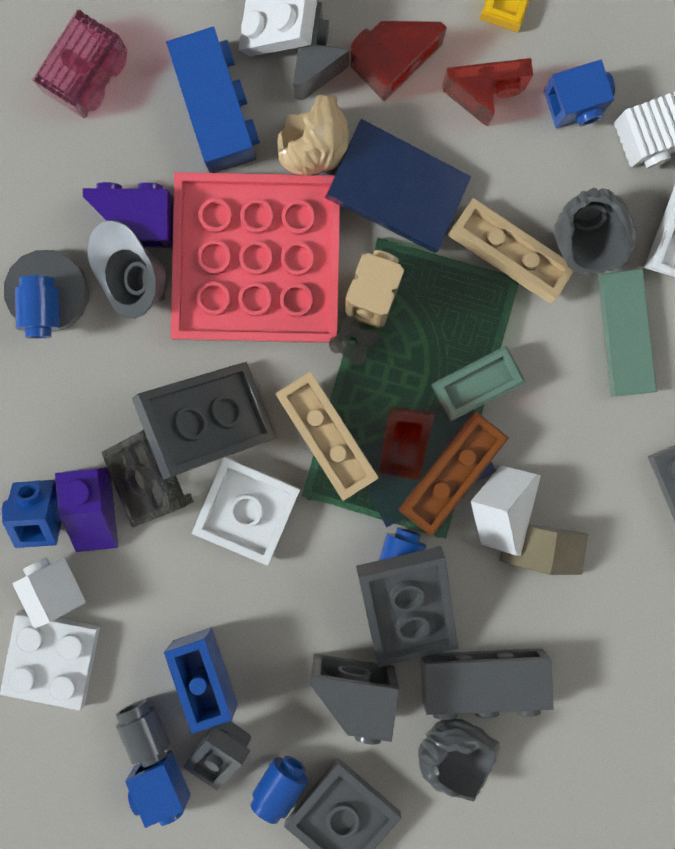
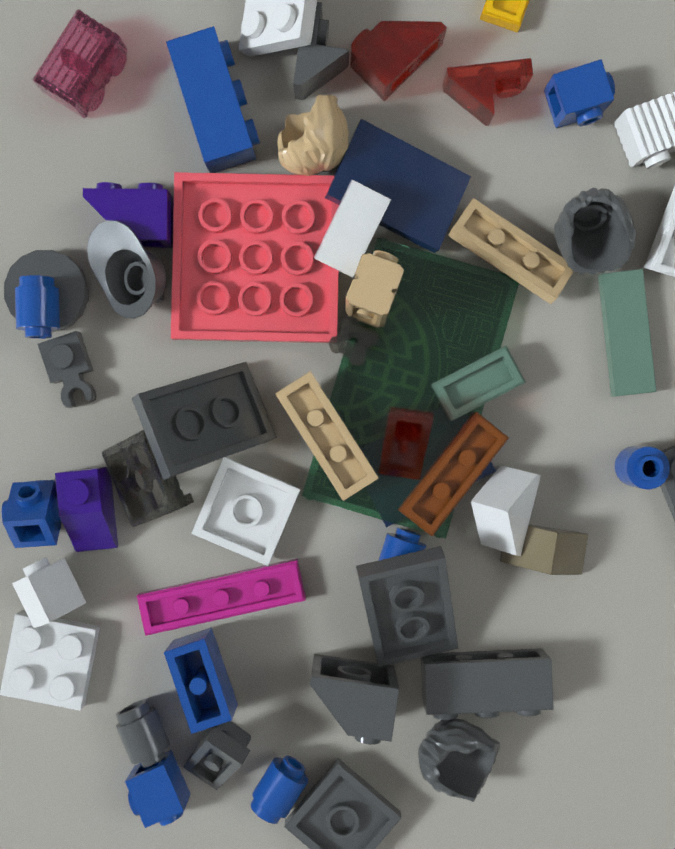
(66, 362): none -> dark grey plate
(221, 597): none -> dark pink tile
(352, 228): none -> white tile
(630, 467): none -> blue brick

